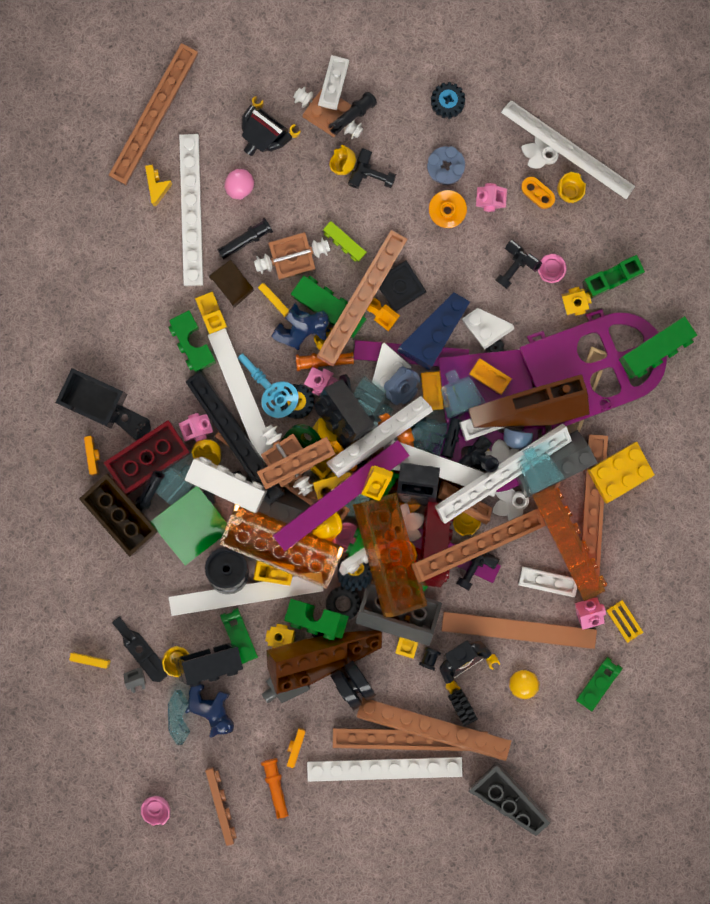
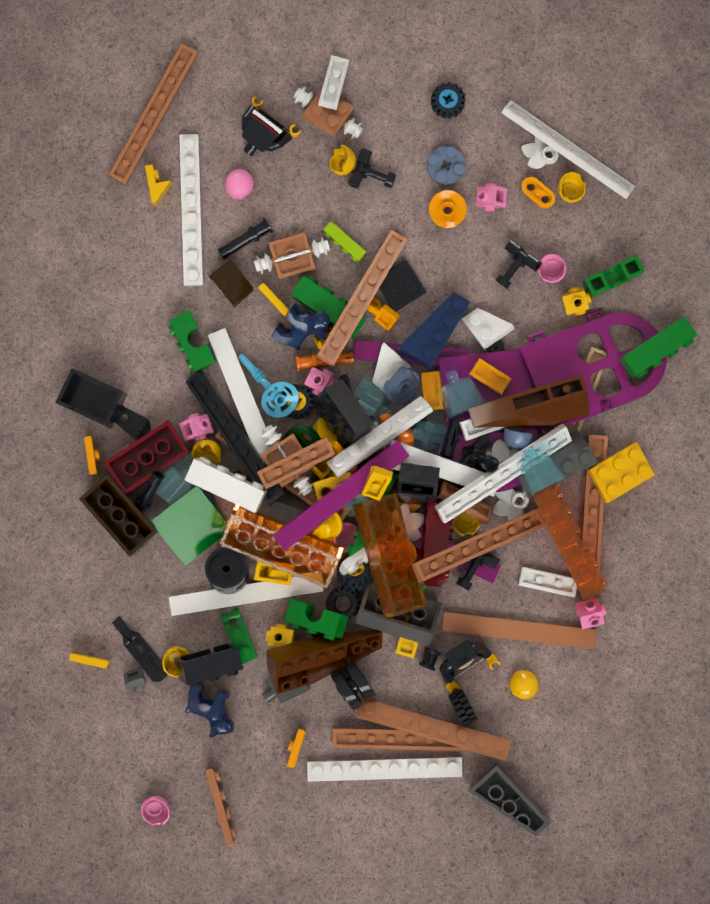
(176, 725): clear light blue tile -> none
(210, 312): yellow slope -> none
(273, 779): orange pin -> none
(357, 109): black pin -> none
(598, 684): green plate -> none
(632, 619): yellow tile -> none

